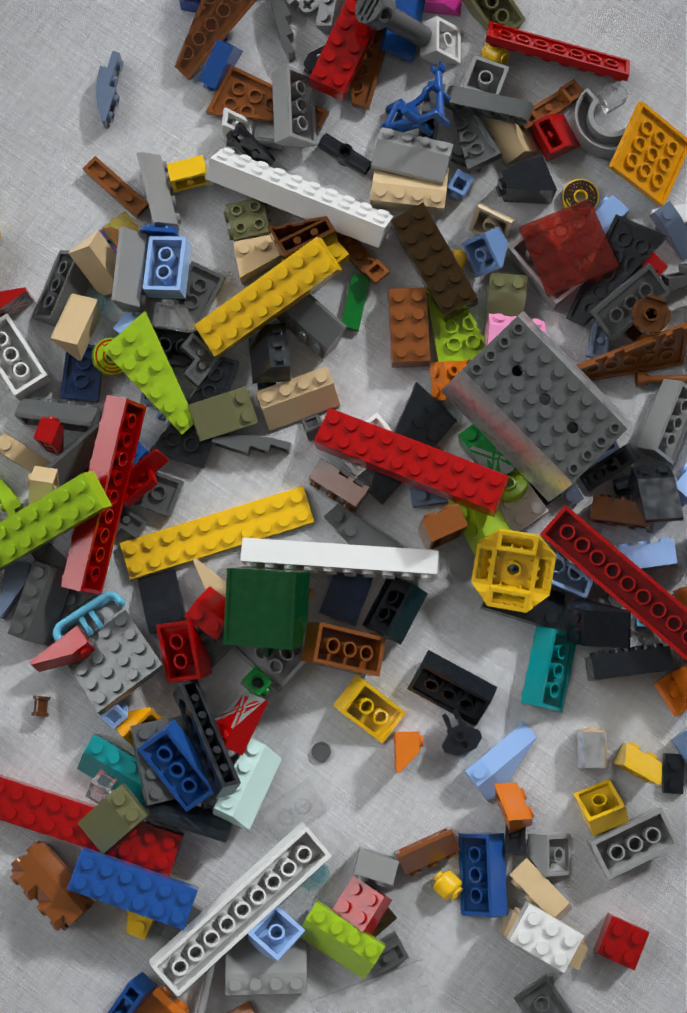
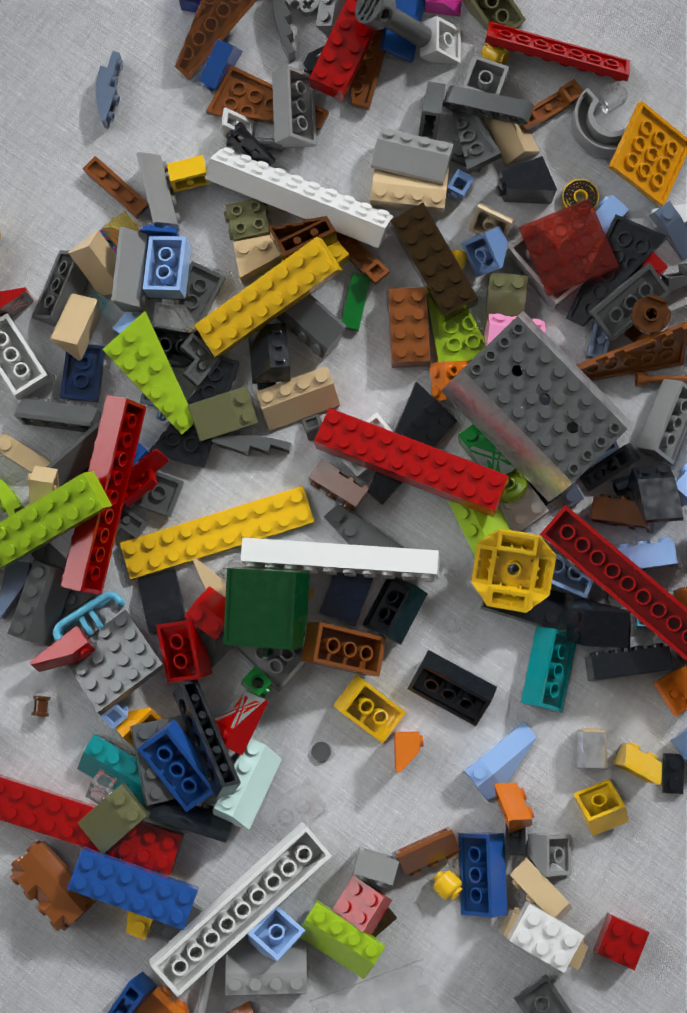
(50, 435): red slope -> none
(100, 360): lime tile -> none
(321, 874): clear light blue plate -> none
(335, 148): black piece -> none
(392, 955): dark grey plate -> none
(412, 117): blue piece -> none
(423, 498): sand blue plate -> none
(442, 526): dark orange brick -> none
(459, 733): black hinge -> none
(554, 136): red slope -> none
(633, 843): light grey slope -> none

